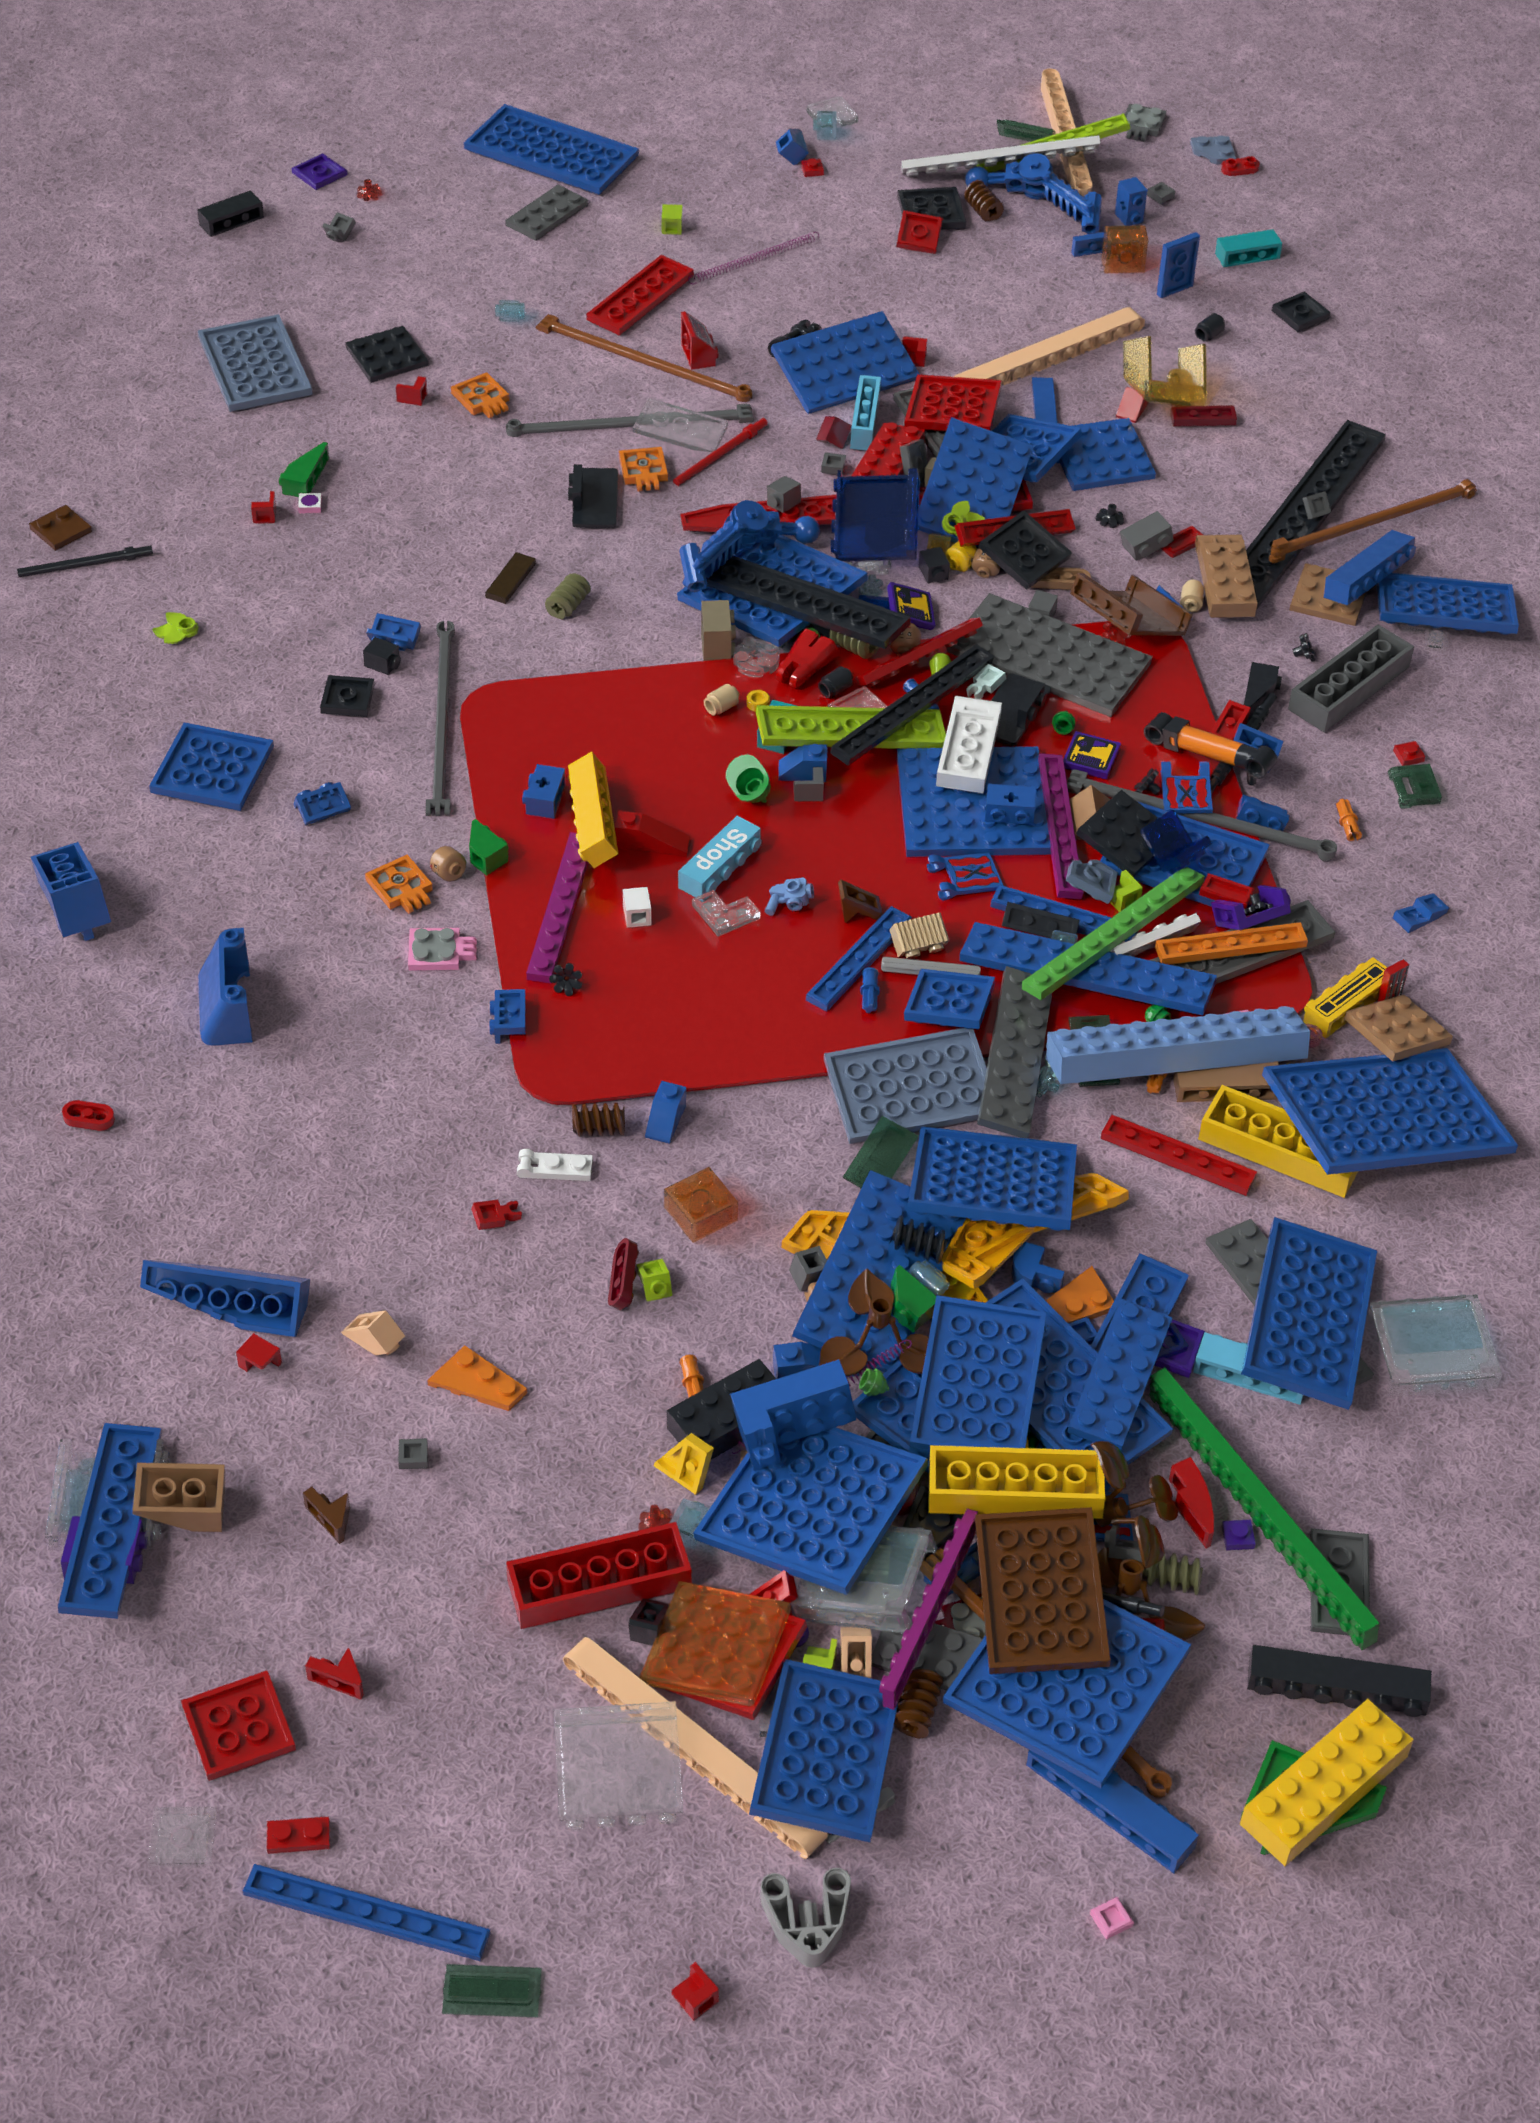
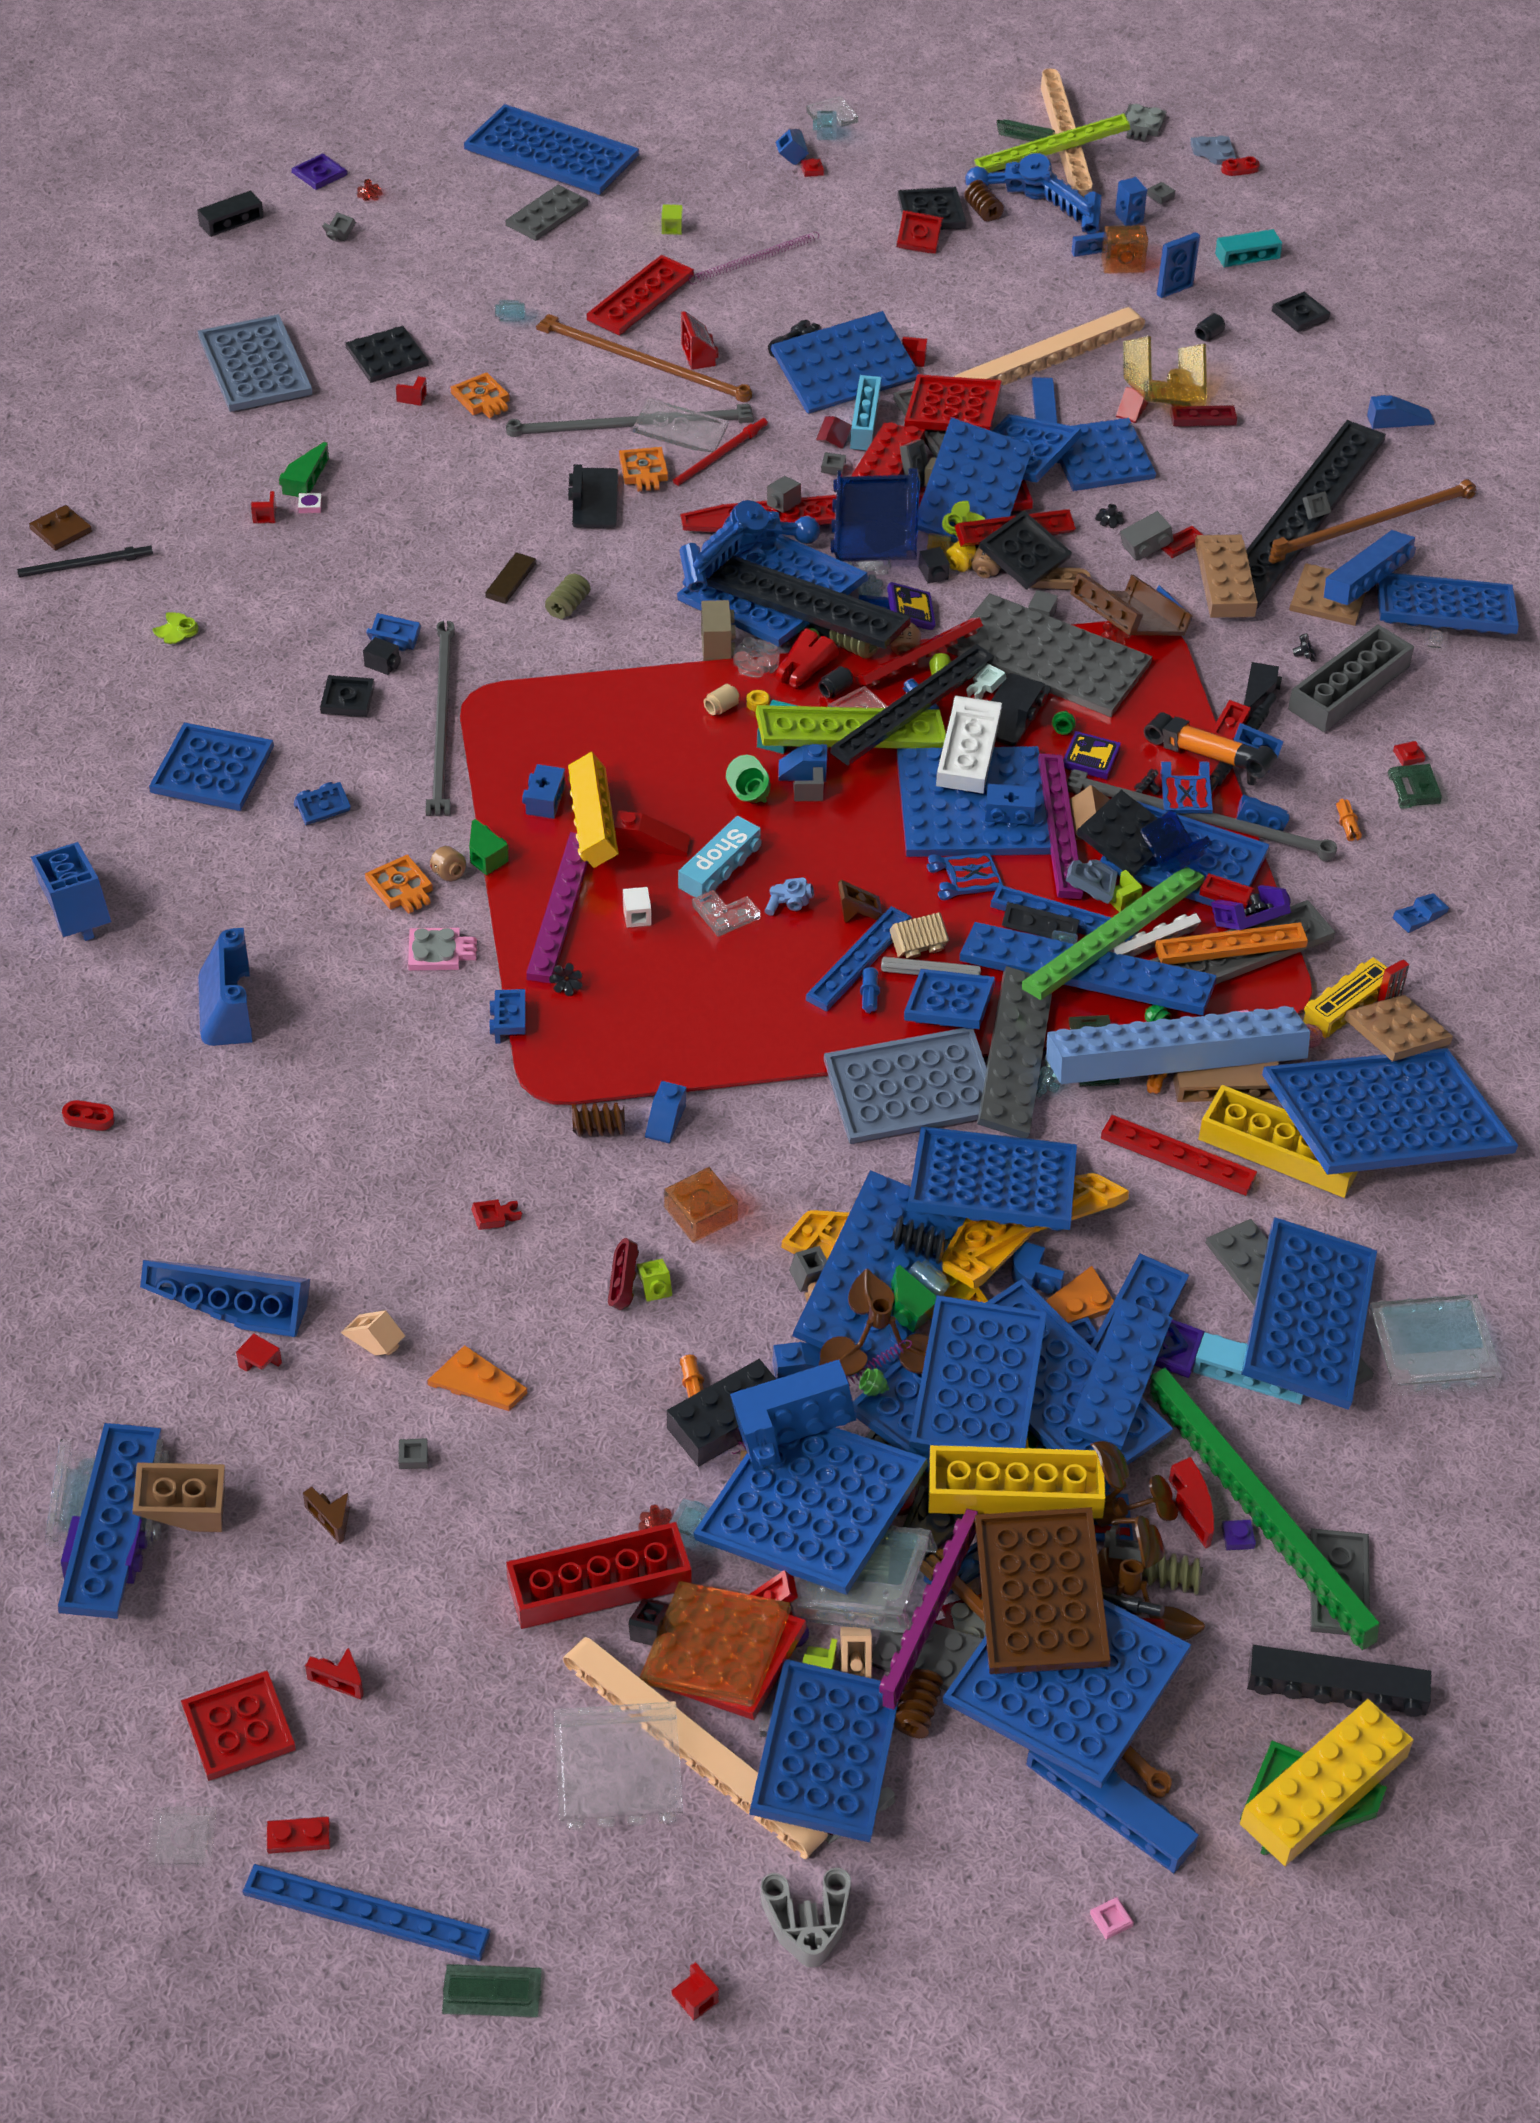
(554, 1166): white plate -> none
(687, 1463): yellow wing -> none
(881, 1152): clear green piece -> none
(992, 156): white plate -> none
(1192, 595): tan brick -> none
(1393, 412): none -> blue slope

